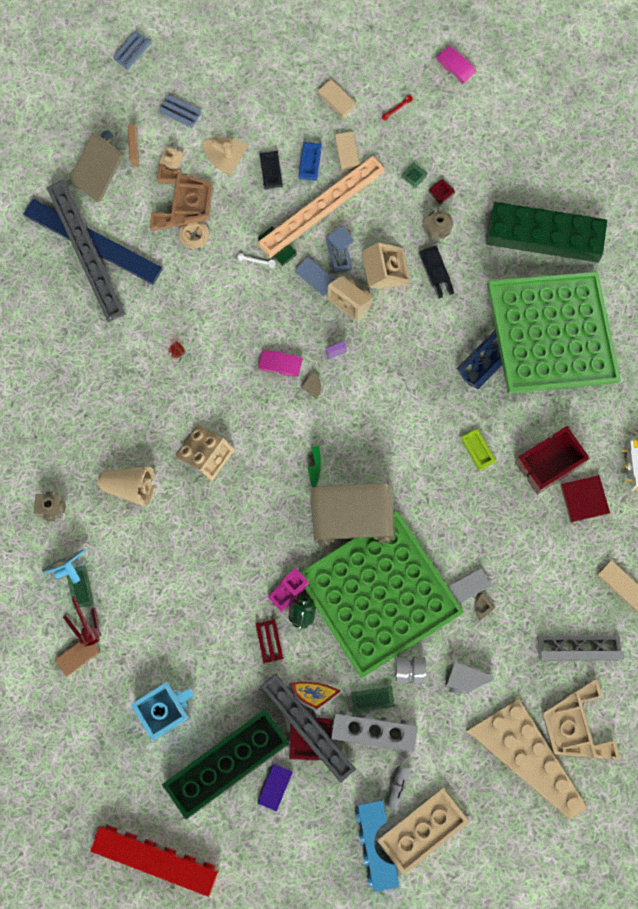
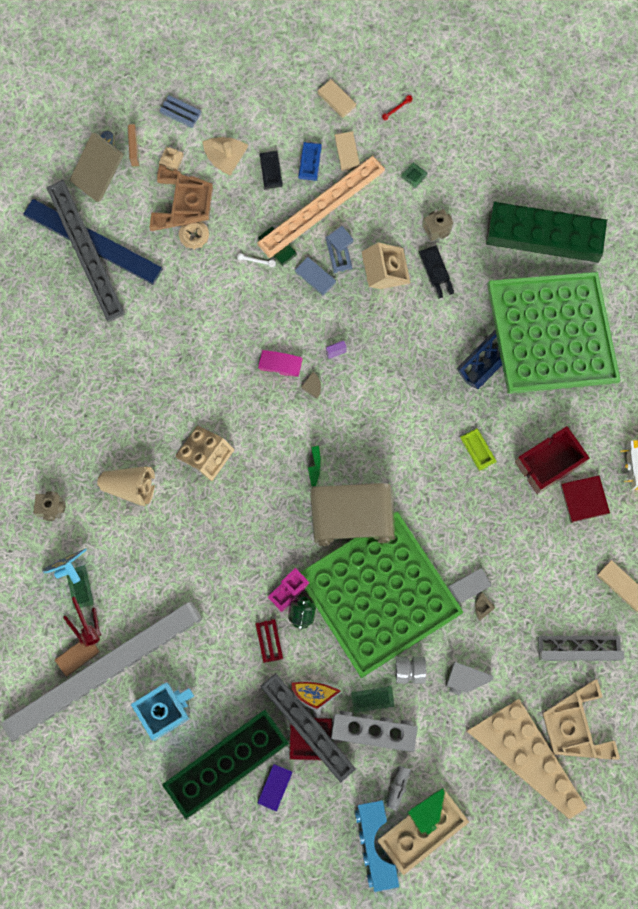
(100, 671): none -> light grey beam
(136, 55): sand blue tile -> none
(154, 860): red brick -> none
(176, 349): clear red hinge -> none
(349, 297): tan slope -> none
(428, 812): none -> green slope
(441, 191): dark red tile -> none
(456, 63): dark pink slope -> none

